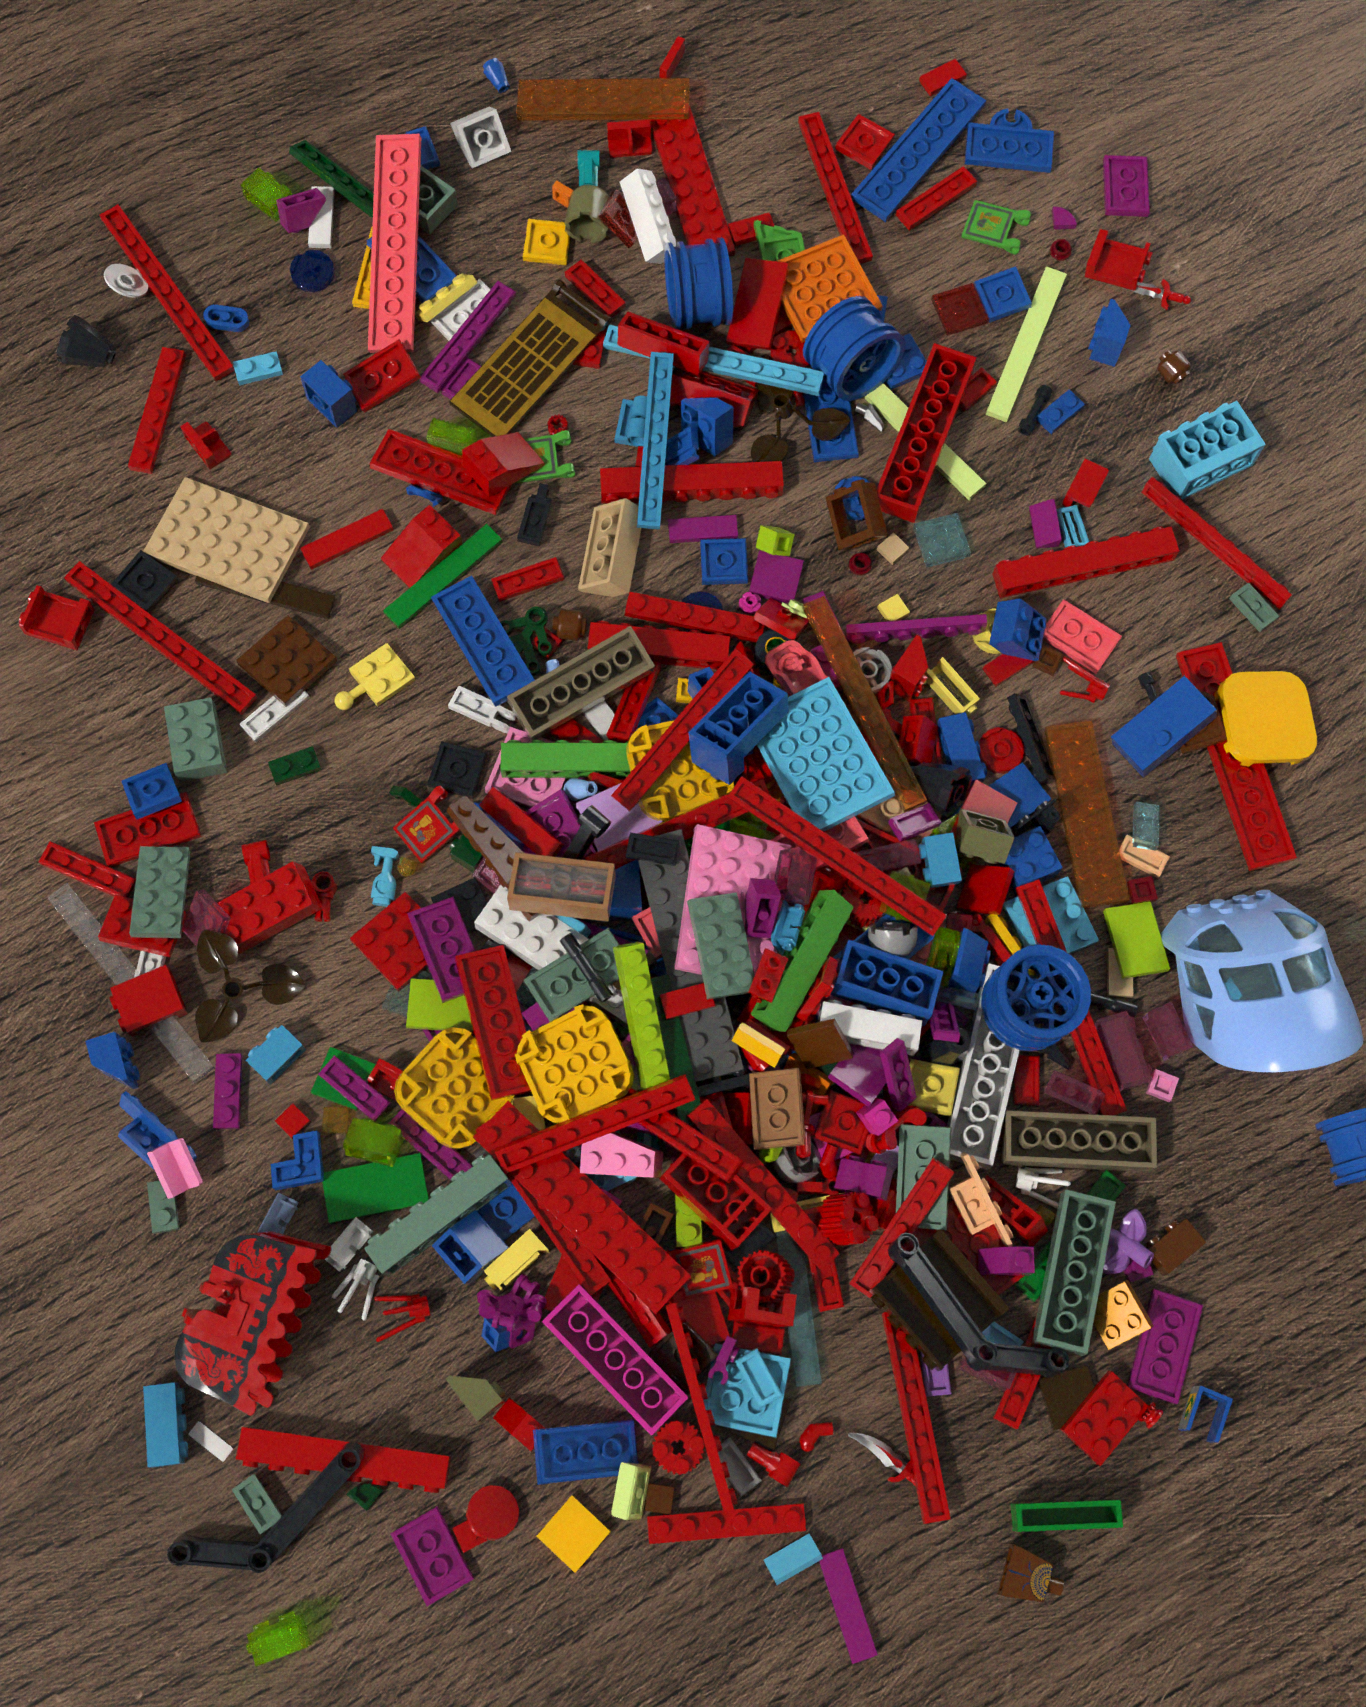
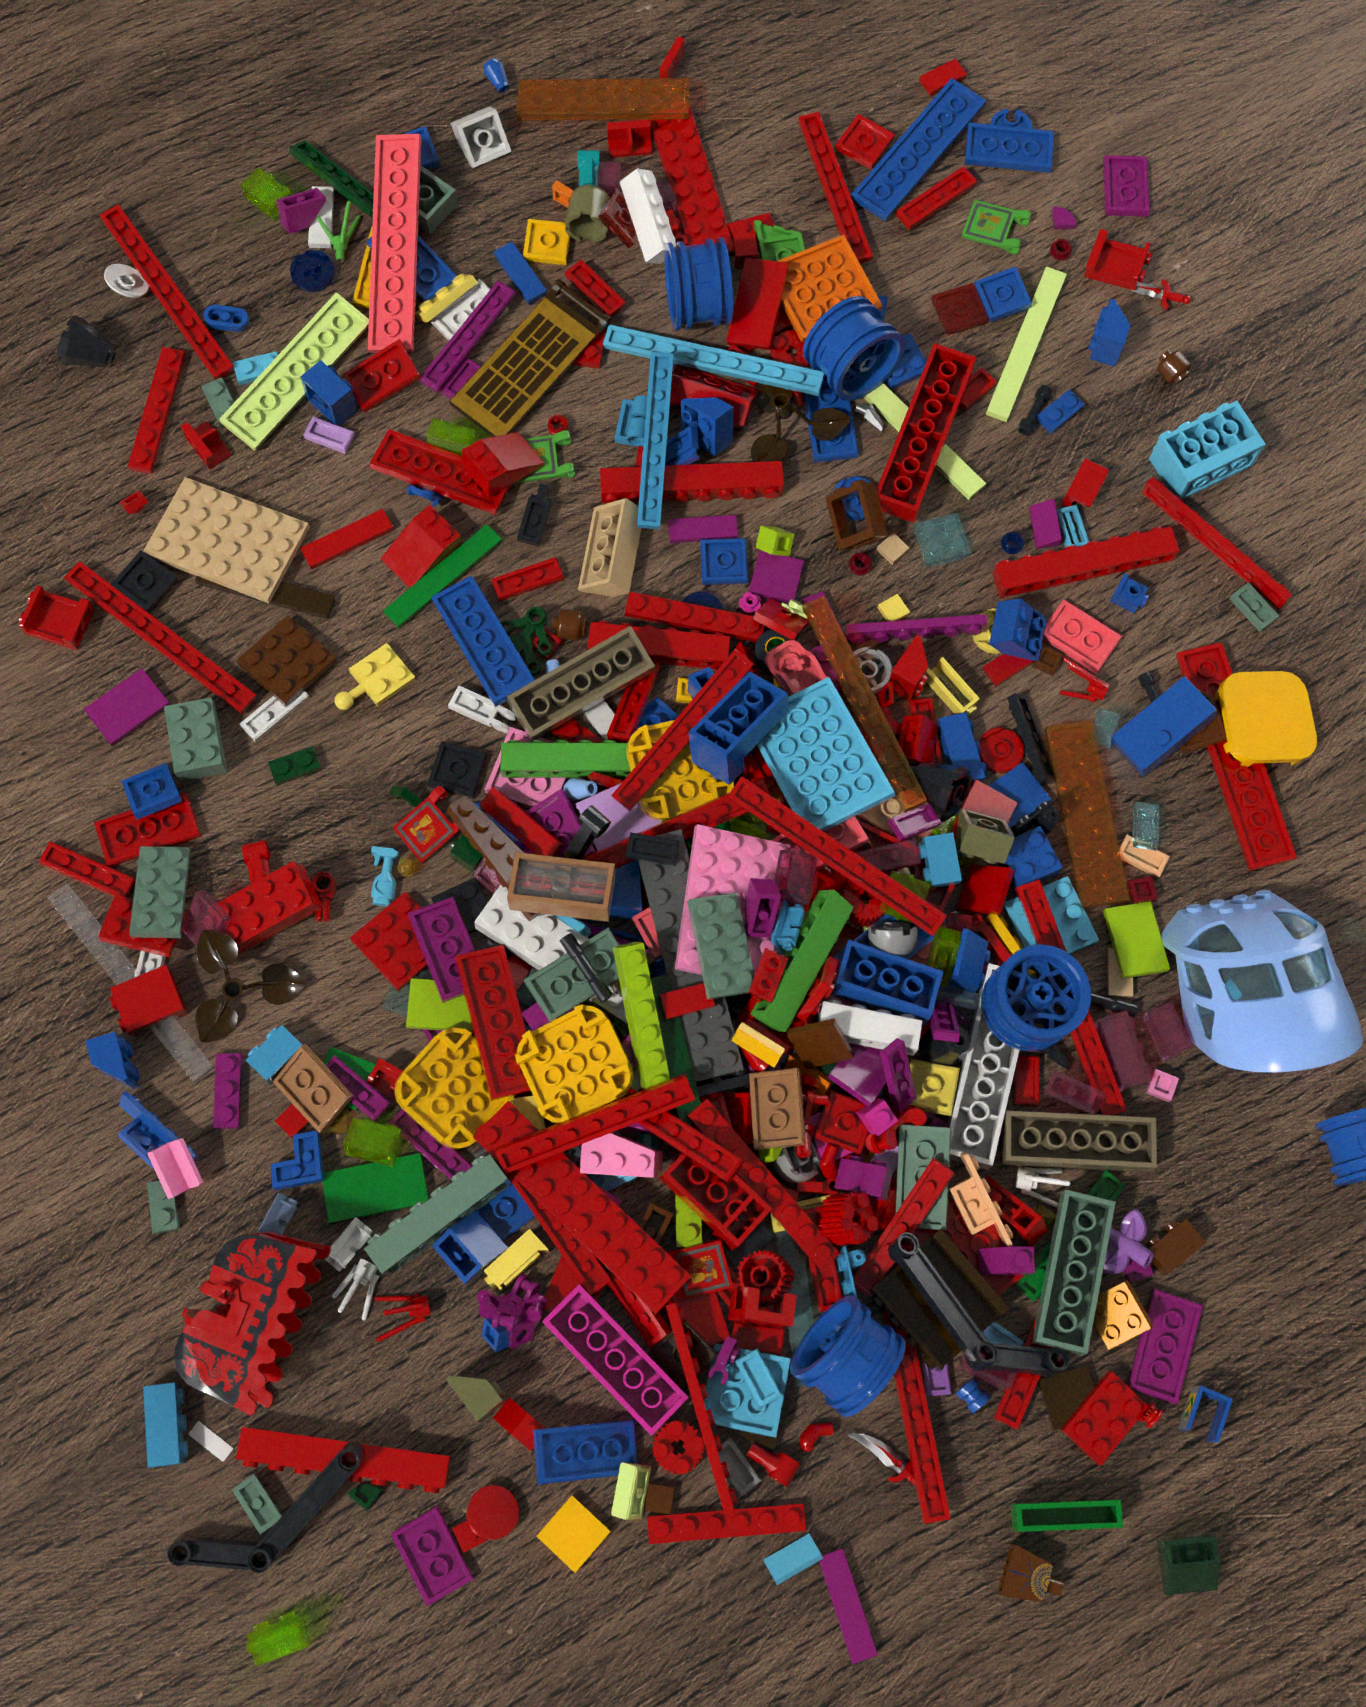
(126, 707): none -> magenta tile
(134, 503): none -> red plate
(218, 397): none -> sand green plate
(280, 384): none -> yellowish green plate
(312, 1088): none -> medium nougat tile
(329, 435): none -> lavender tile
(340, 242): none -> bright green plant
(520, 273): none -> blue tile
(609, 176): none -> clear pink brick
(649, 336): red brick -> none
(675, 227): none -> red plate
(745, 247): none -> red panel
(846, 1262): none -> dark azure hinge
(848, 1356): none -> blue wheel
(973, 1395): none -> blue wheel
(1015, 538): none -> clear blue plate
(1105, 726): none -> clear light blue panel
(1130, 594): none -> blue brick
(1189, 1564): none -> clear green slope

